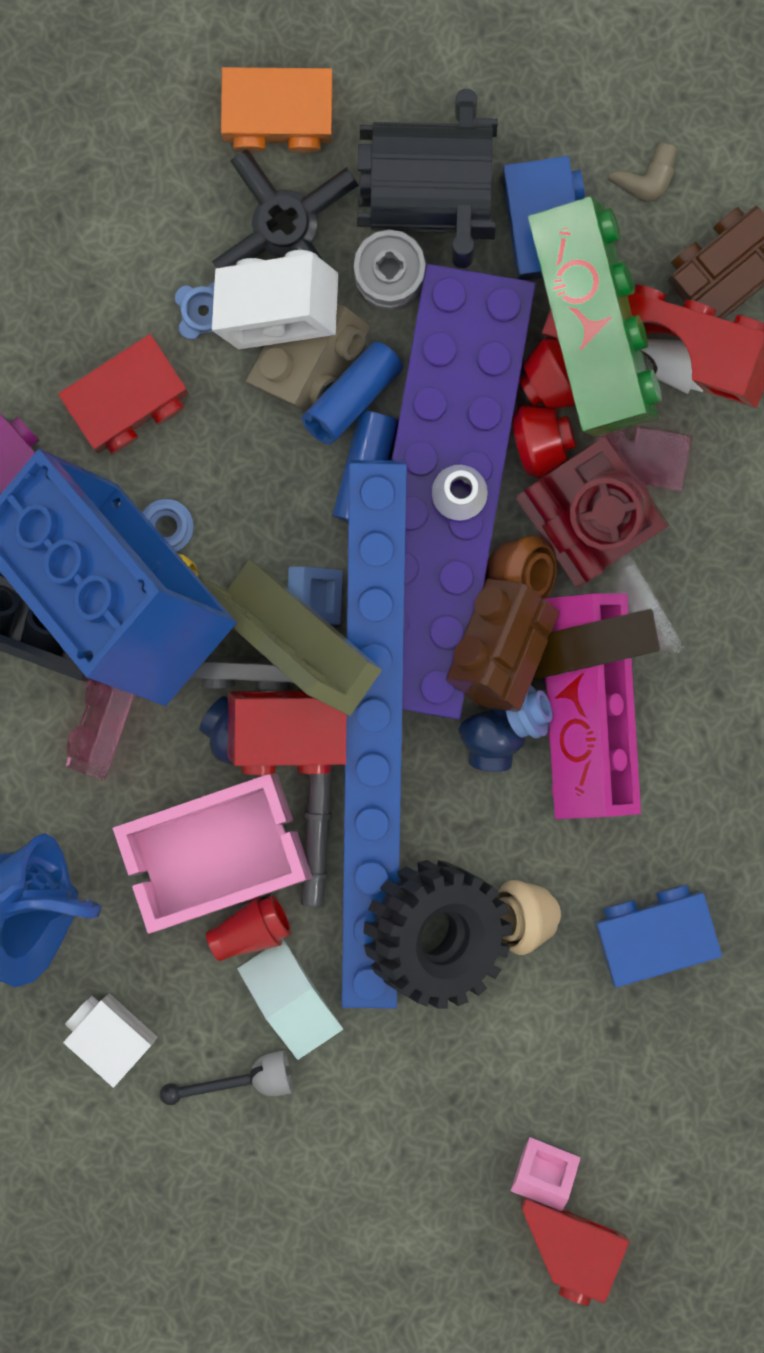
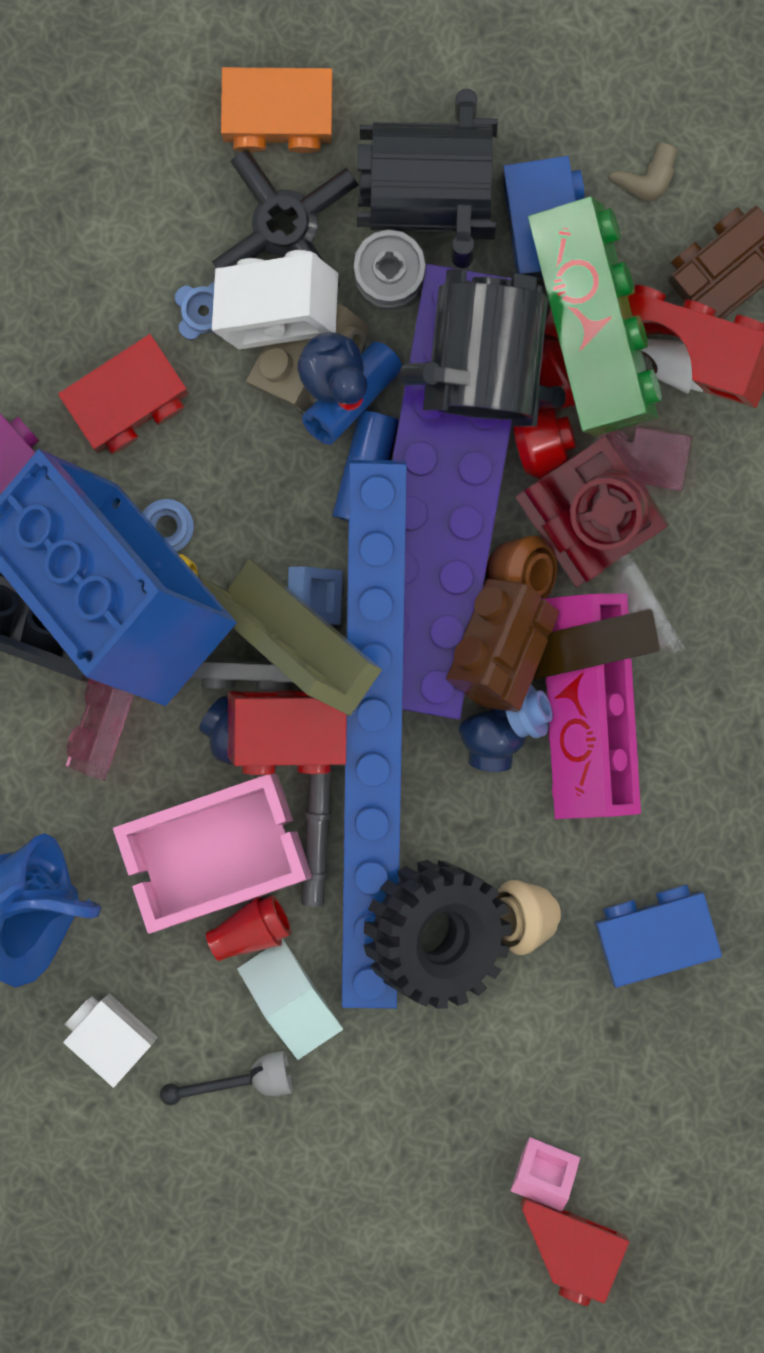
(333, 370): none -> dark blue animal
(454, 507): white cone -> none
(487, 351): none -> black container

